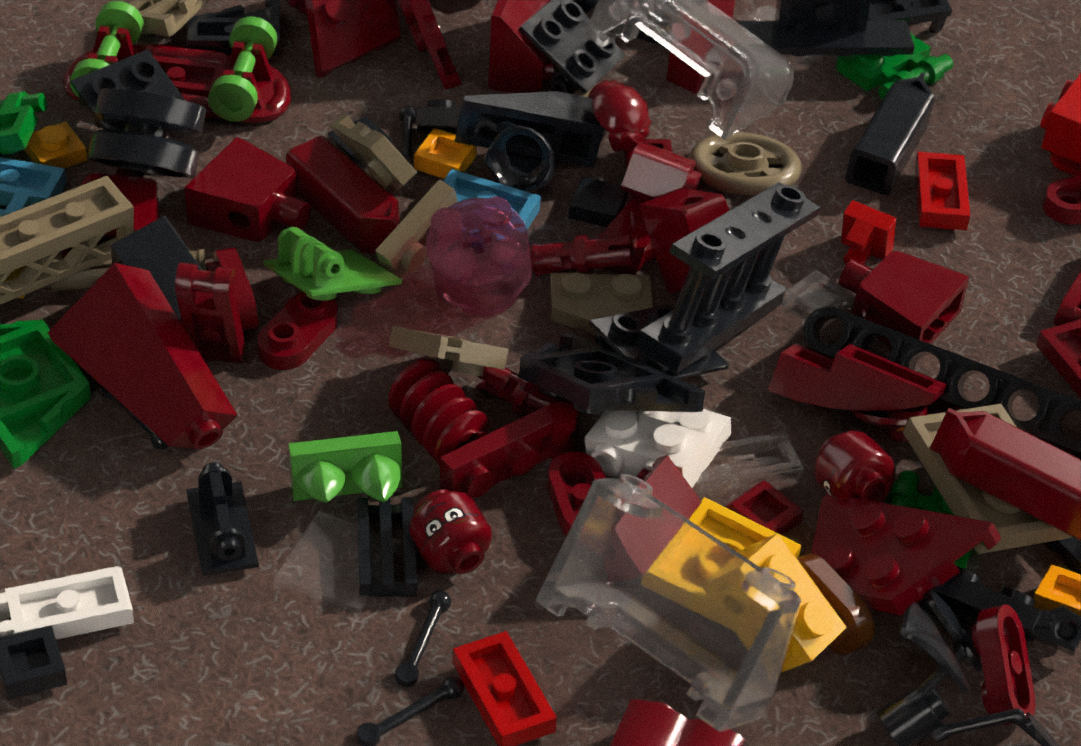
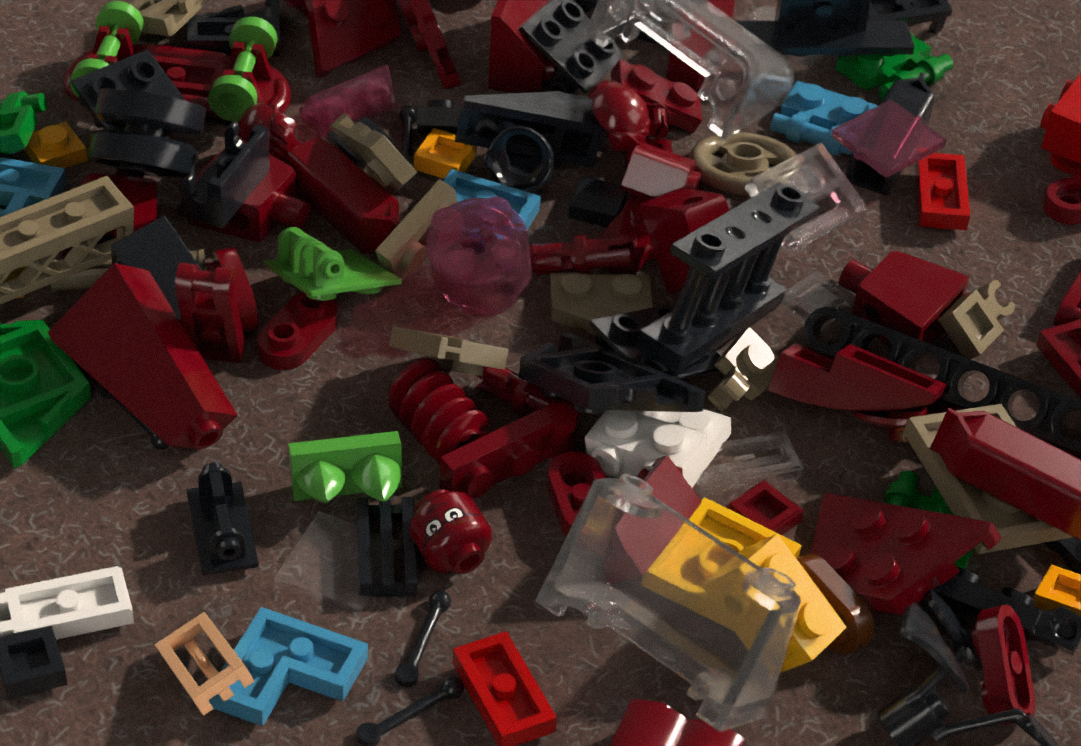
(217, 681): none -> light nougat tile
(228, 178): none -> black hinge
(279, 129): none -> dark red hair
(290, 651): none -> dark azure plate
(359, 97): none -> clear pink hinge
(666, 101): none -> dark red plate
(746, 369): none -> dark tan plate
(813, 112): none -> dark azure plate
(817, 177): none -> clear plate
(854, 467): dark red head -> none
(867, 232): red tile -> none
(888, 138): none -> clear pink piece
(974, 320): none -> dark tan plate

